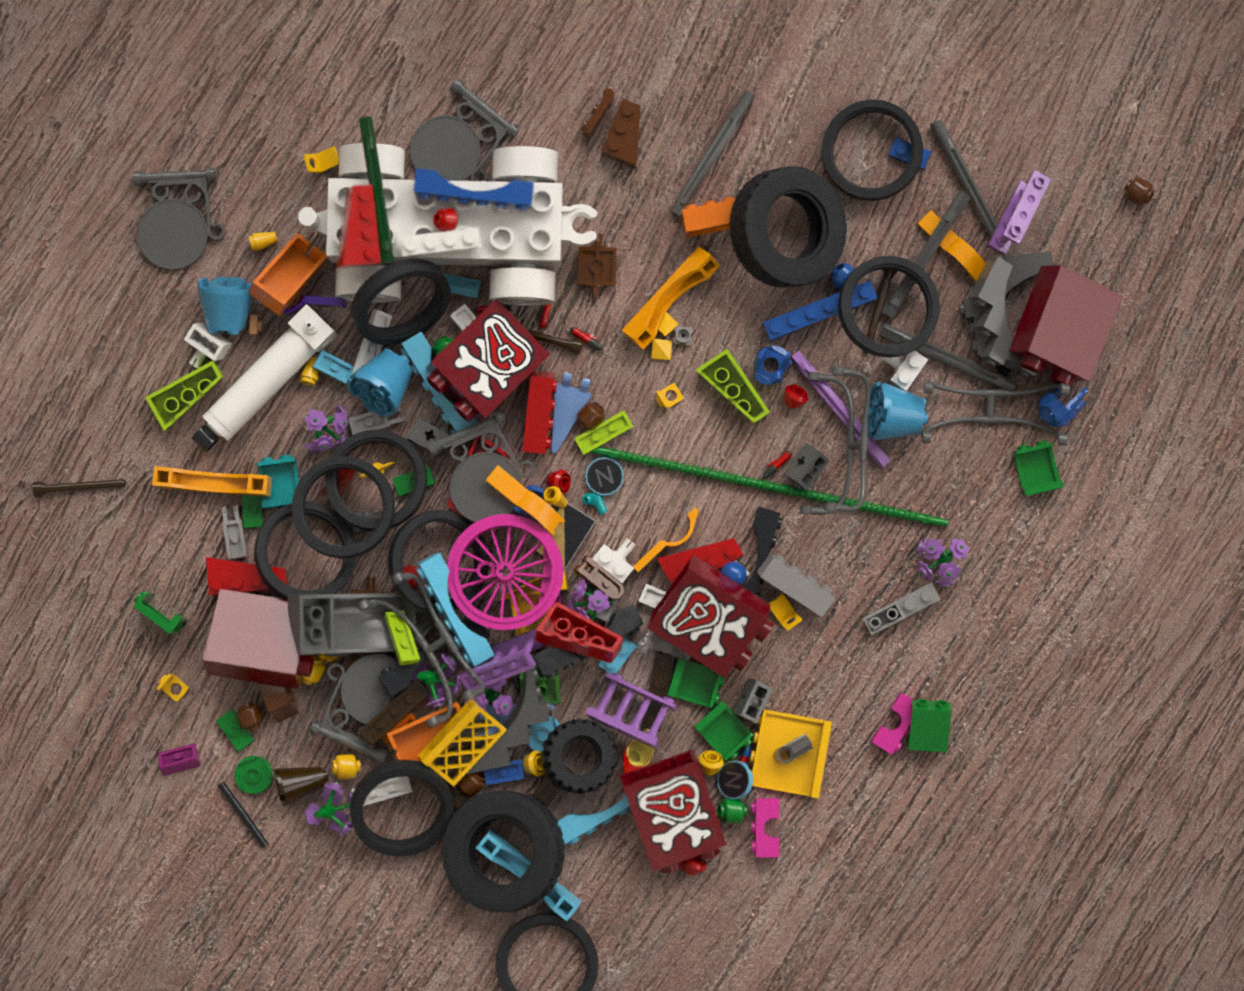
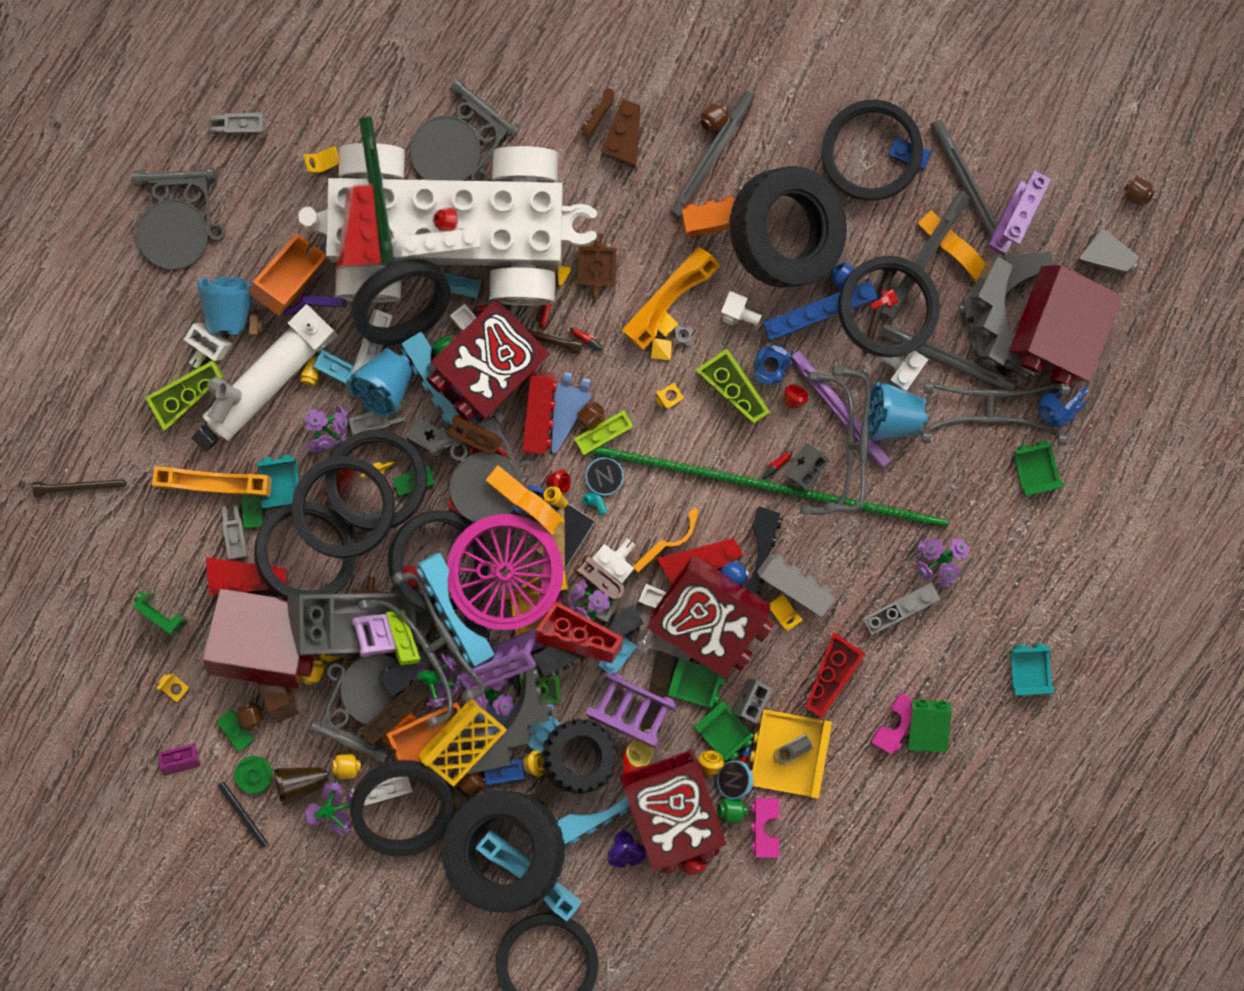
(225, 398): none -> light grey piece
(238, 123): none -> light grey hinge
(262, 240): yellow cone -> none
(379, 633): none -> lavender plate
(473, 435): none -> reddish brown plate
(514, 194): blue arch -> none
(563, 273): none -> yellow slope
(626, 851): none -> dark purple tile
(714, 118): none -> reddish brown head
(735, 310): none -> white brick
(834, 673): none -> red wedge
(888, 298): none -> red piece
(1031, 670): none -> teal panel
(1108, 254): none -> light grey slope

